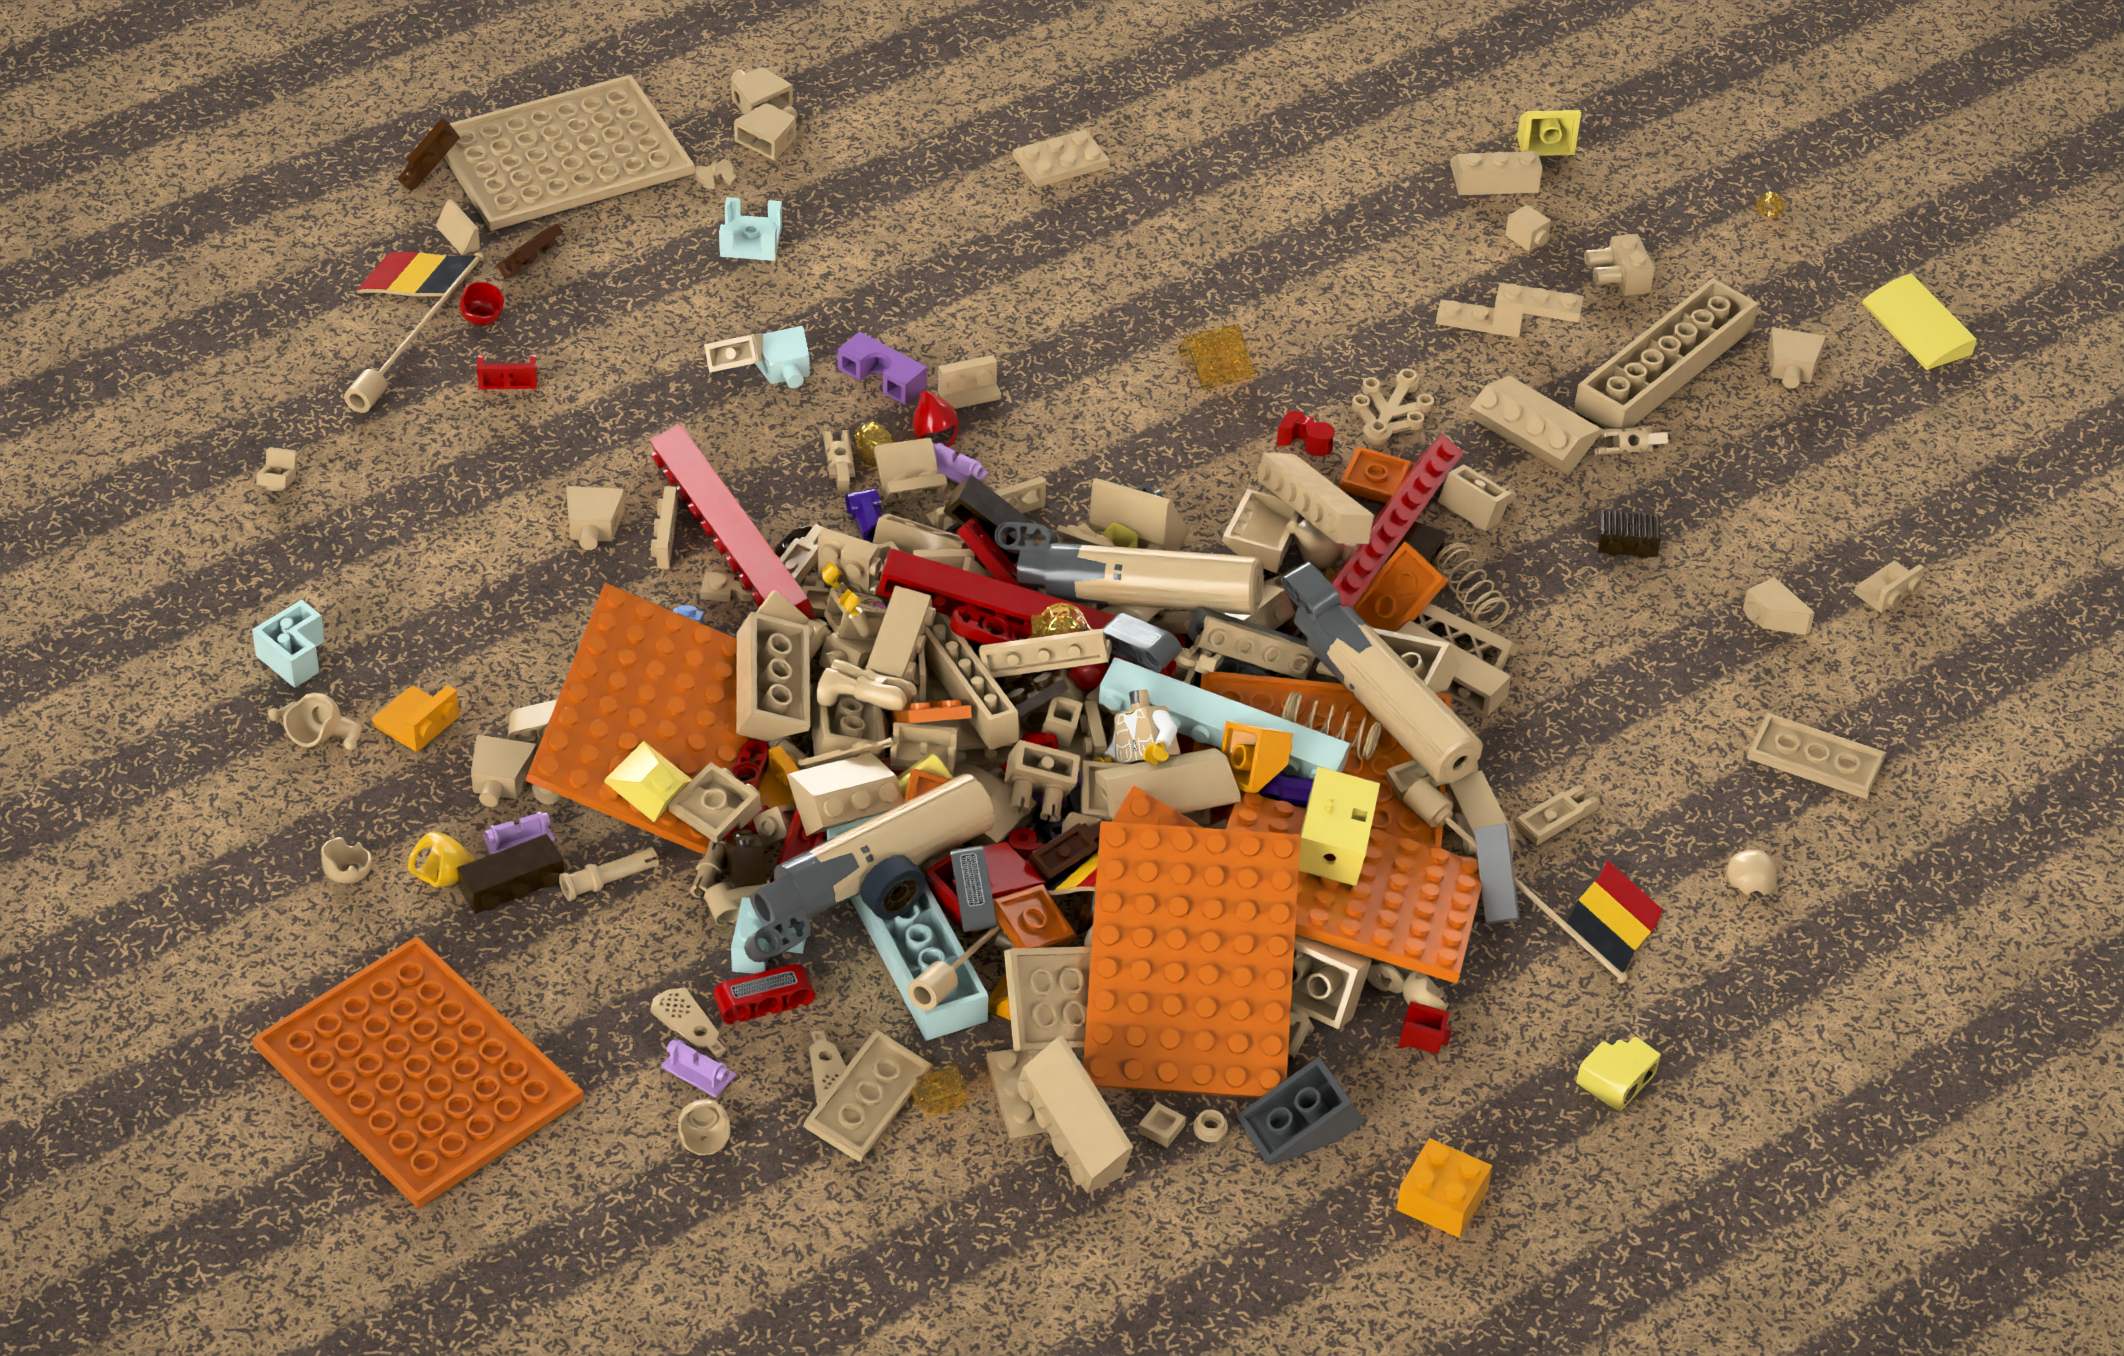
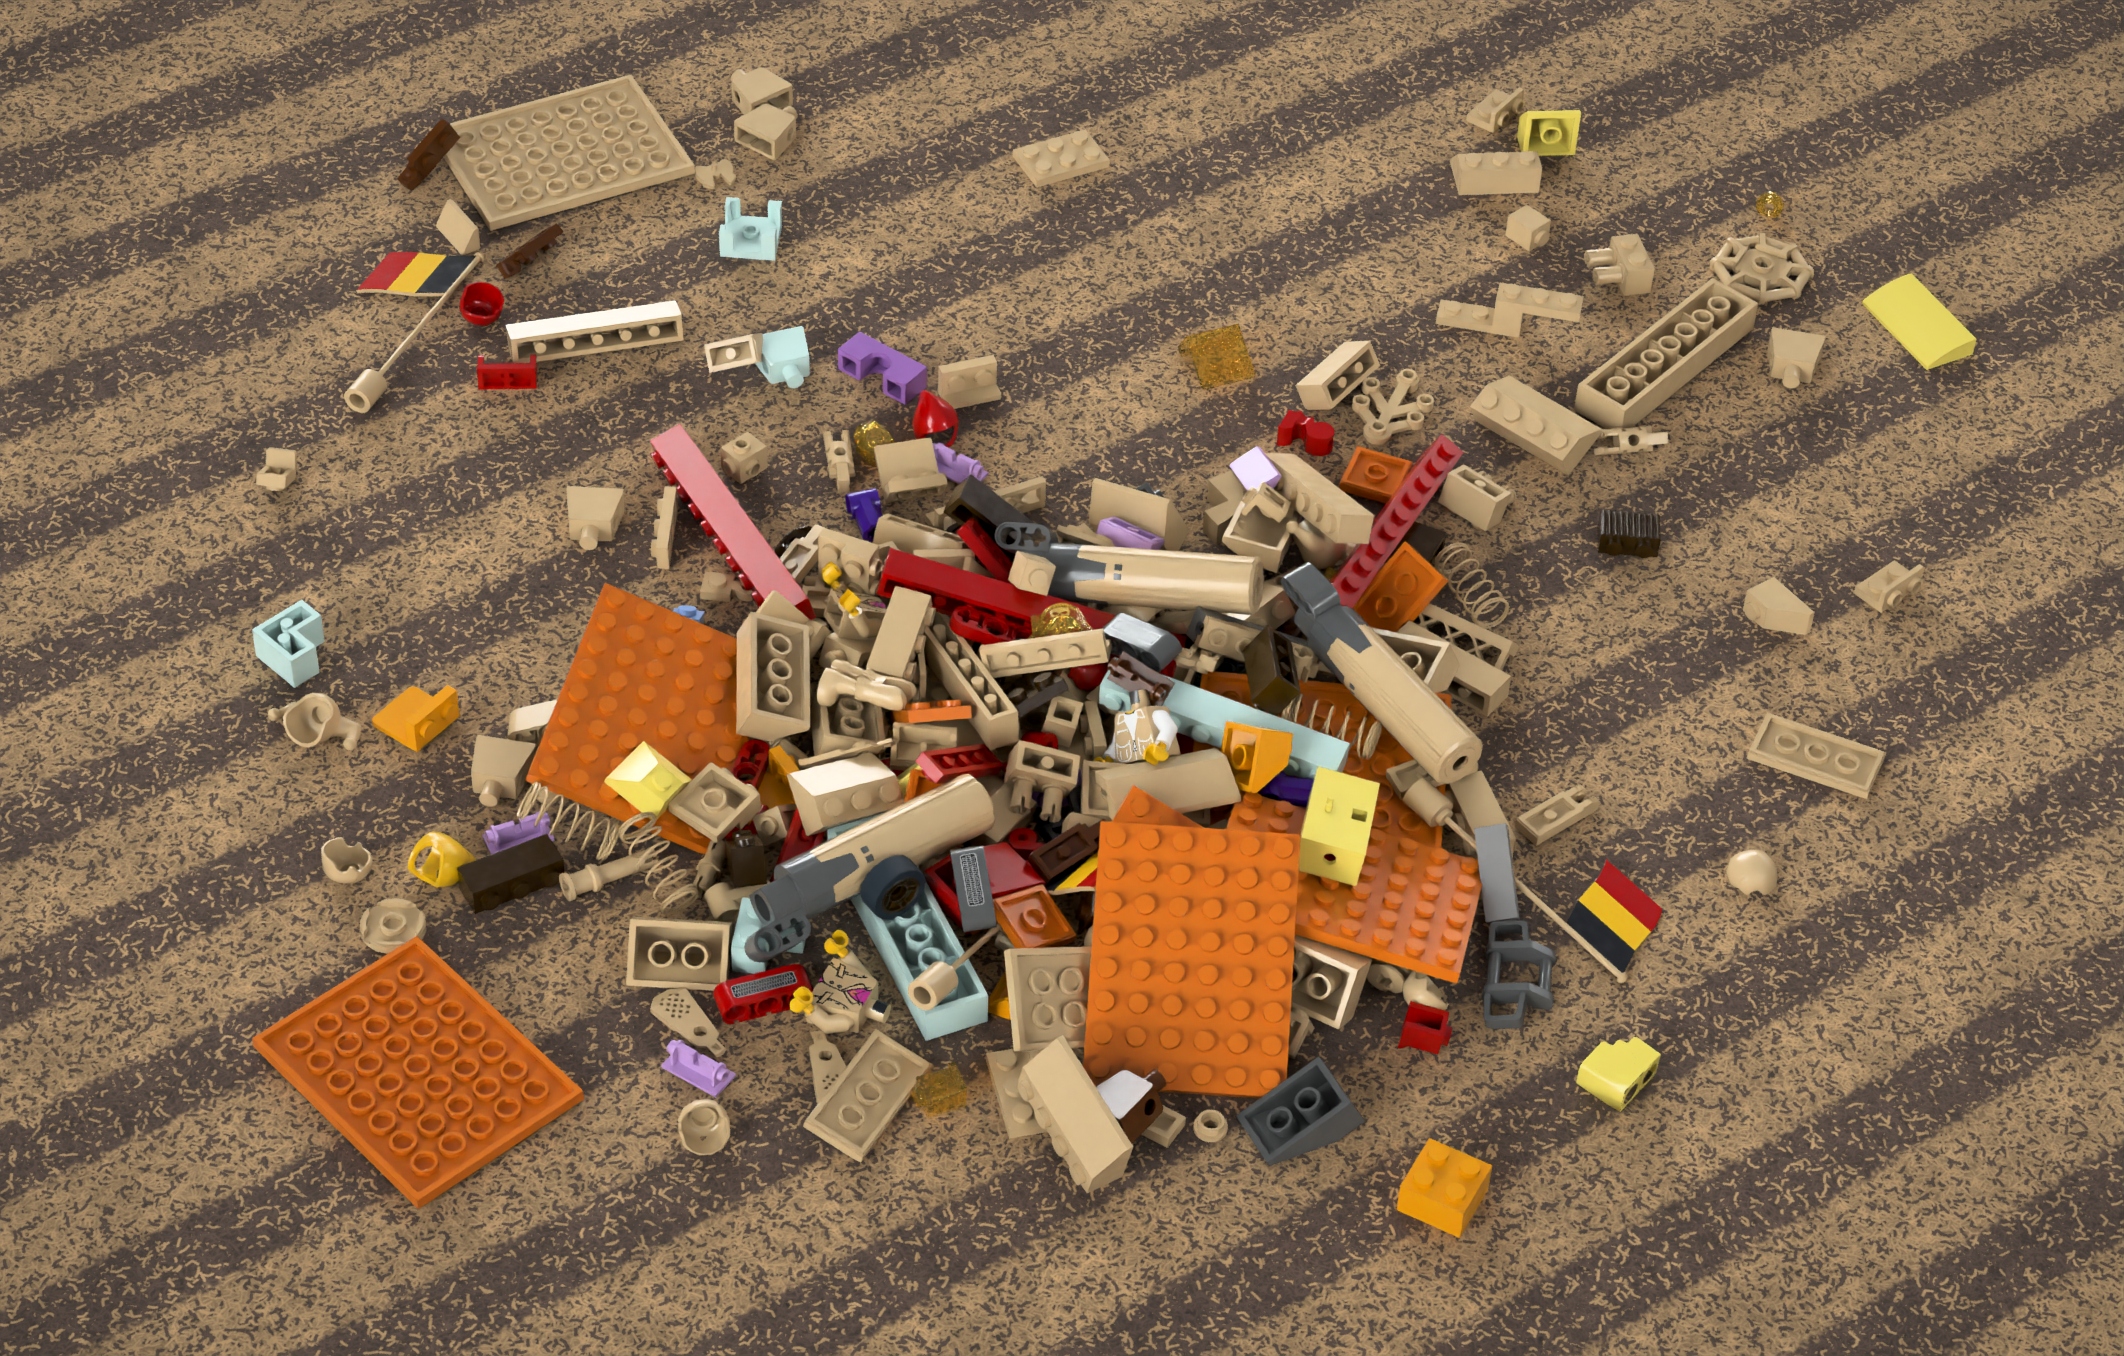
(387, 935): none -> tan tile
(595, 332): none -> tan brick
(611, 834): none -> tan piece
(640, 833): none -> tan piece
(678, 953): none -> tan slope
(743, 457): none -> tan brick
(843, 994): none -> tan torso
(949, 763): none -> red plate
(1031, 573): none -> tan brick
(1128, 535): none -> lavender slope
(1133, 1100): none -> torso
(1135, 675): none -> hinge
(1225, 496): none -> tan brick
(1254, 468): none -> slope
(1268, 500): none -> tan bracket
(1271, 671): none -> dark brown brick
(1305, 662): none -> tan gear
(1337, 375): none -> tan brick
(1497, 109): none -> tan bracket
(1520, 992): none -> dark grey bar
(1748, 269): none -> tan plate

